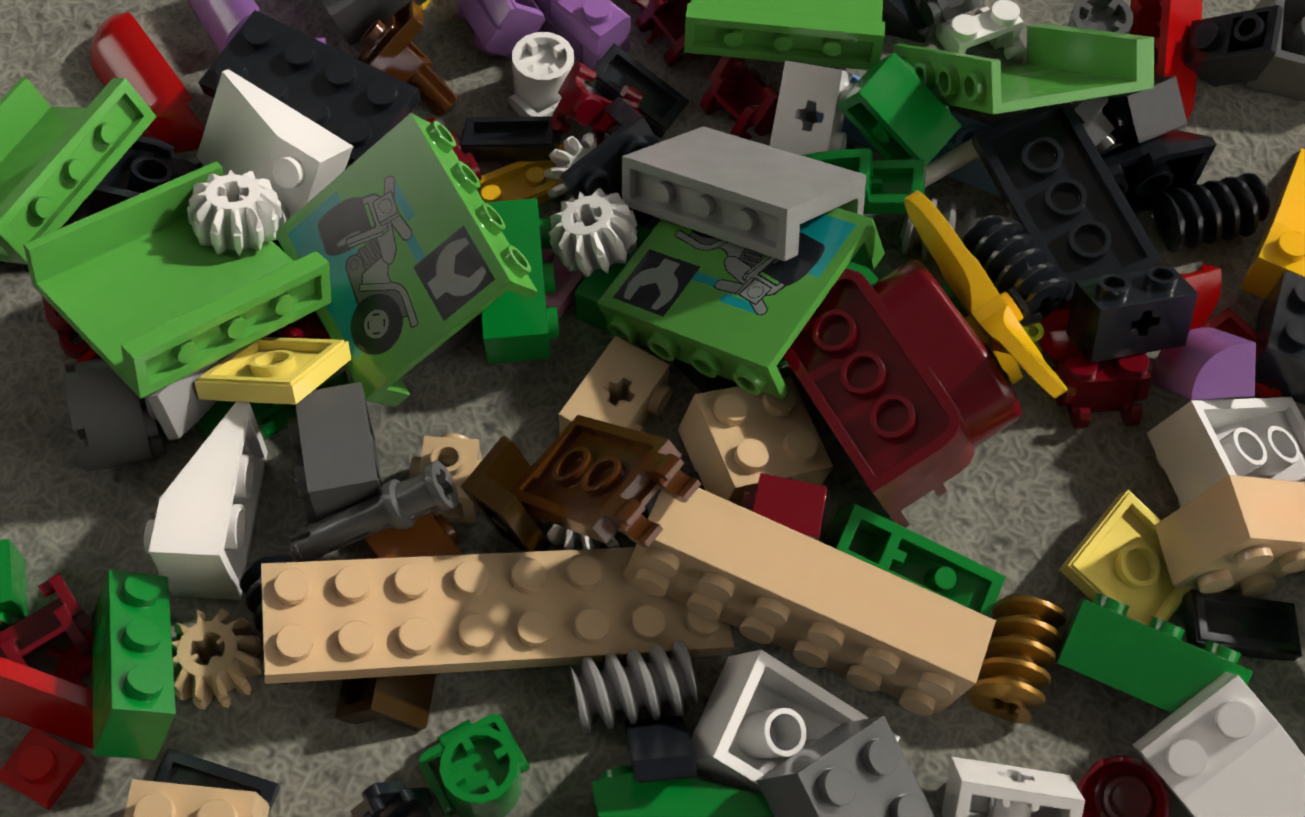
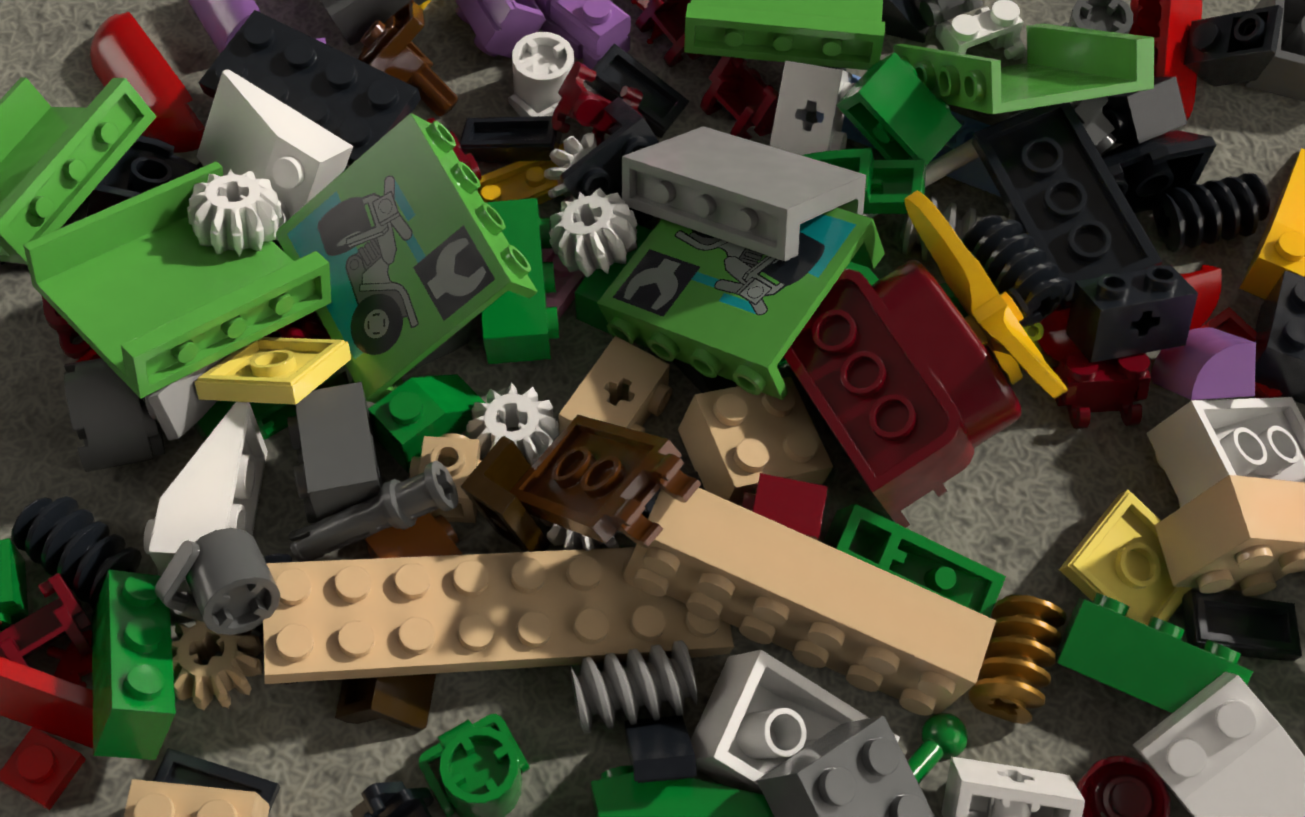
(72, 545): none -> black piece
(226, 580): none -> dark grey piece
(421, 409): none -> green slope
(524, 411): none -> white gear
(942, 737): none -> green bar

